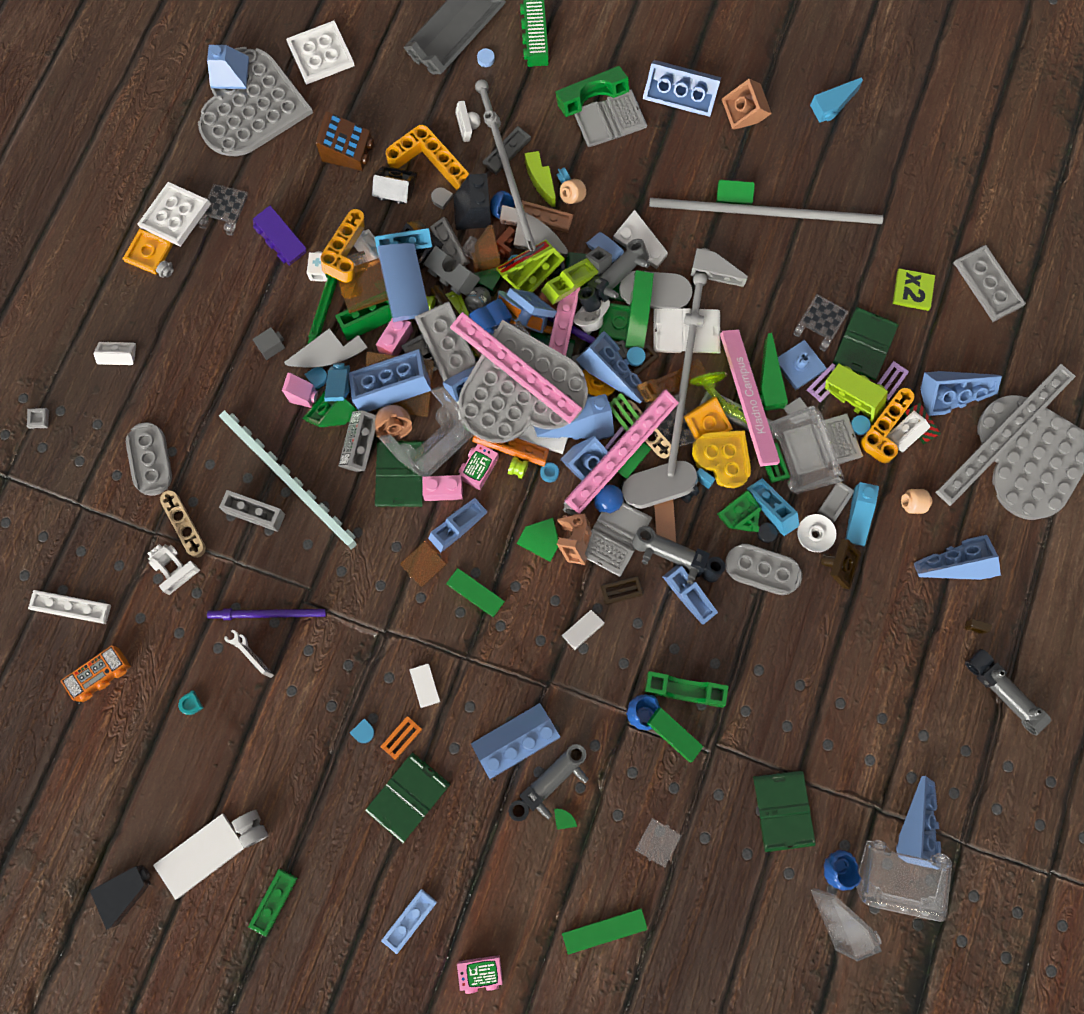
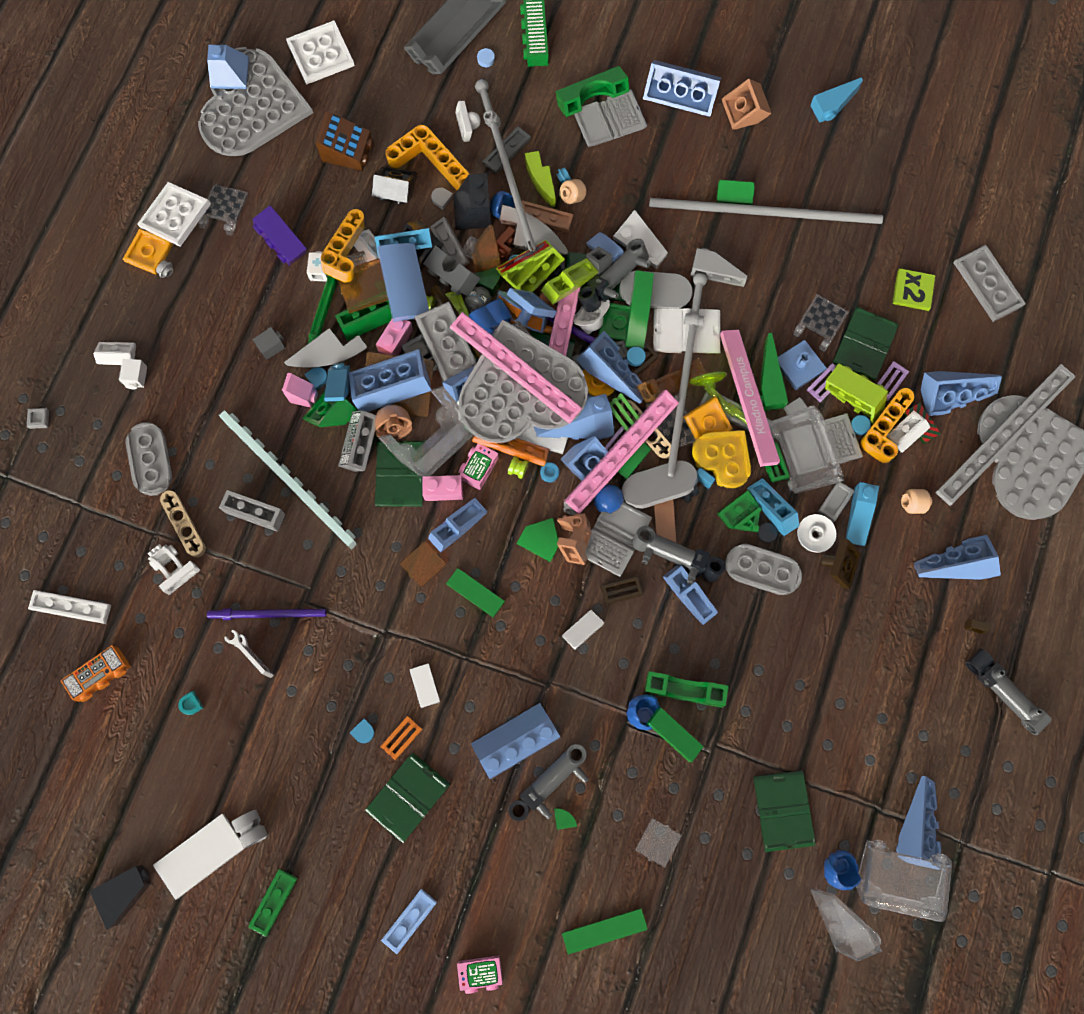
(133, 373): none -> white brick

